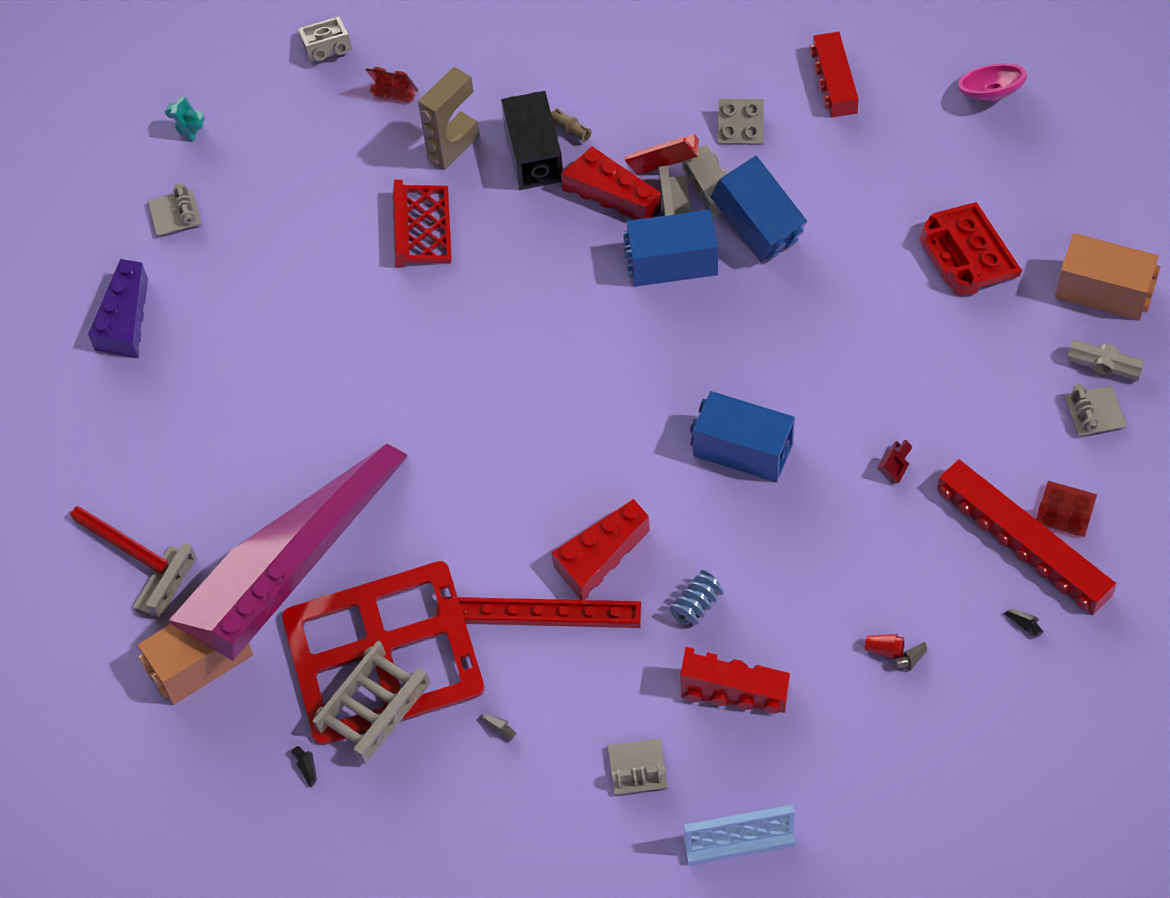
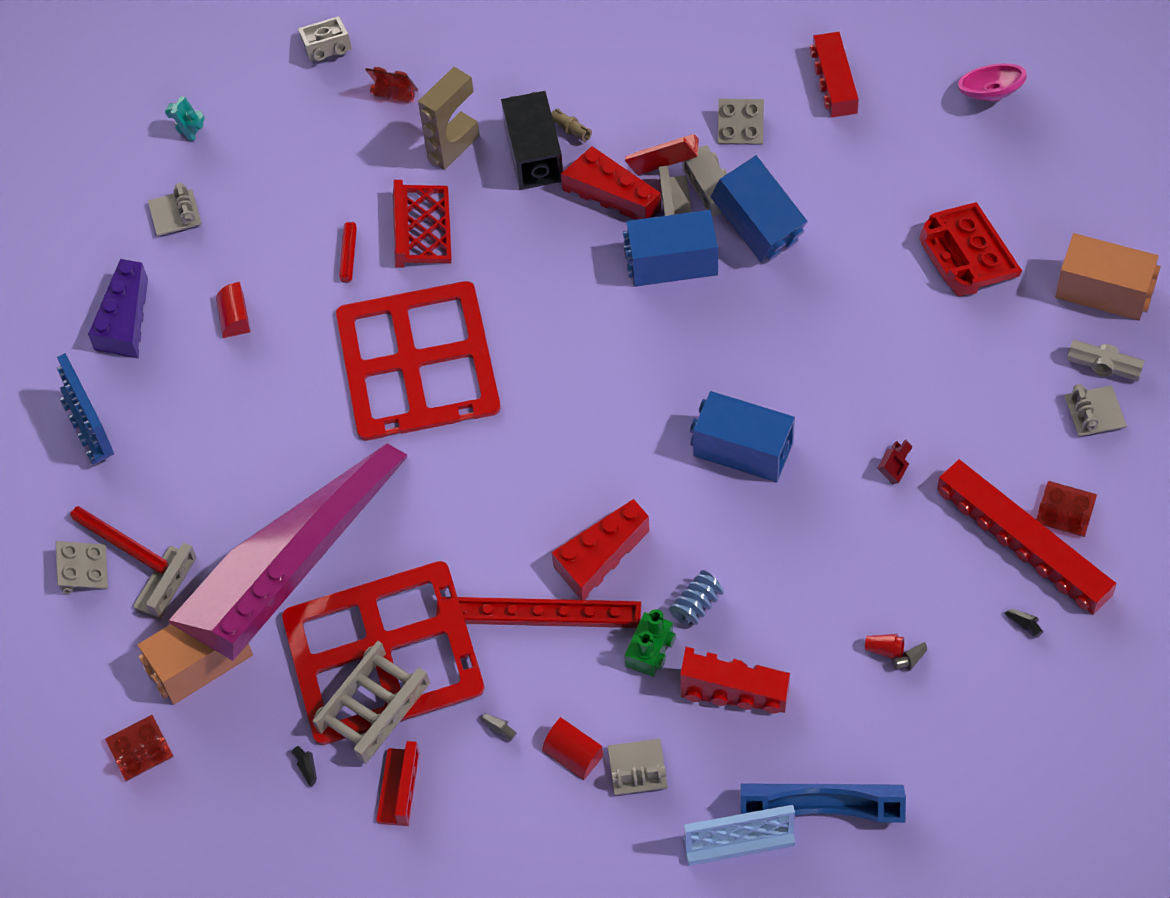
(81, 566): none -> light grey hinge
(83, 413): none -> blue plate
(139, 747): none -> clear red hinge
(232, 310): none -> red brick
(348, 252): none -> red axle
(398, 785): none -> red panel
(410, 360): none -> red window
(572, 748): none -> red brick
(650, 643): none -> green brick
(869, 801): none -> blue arch

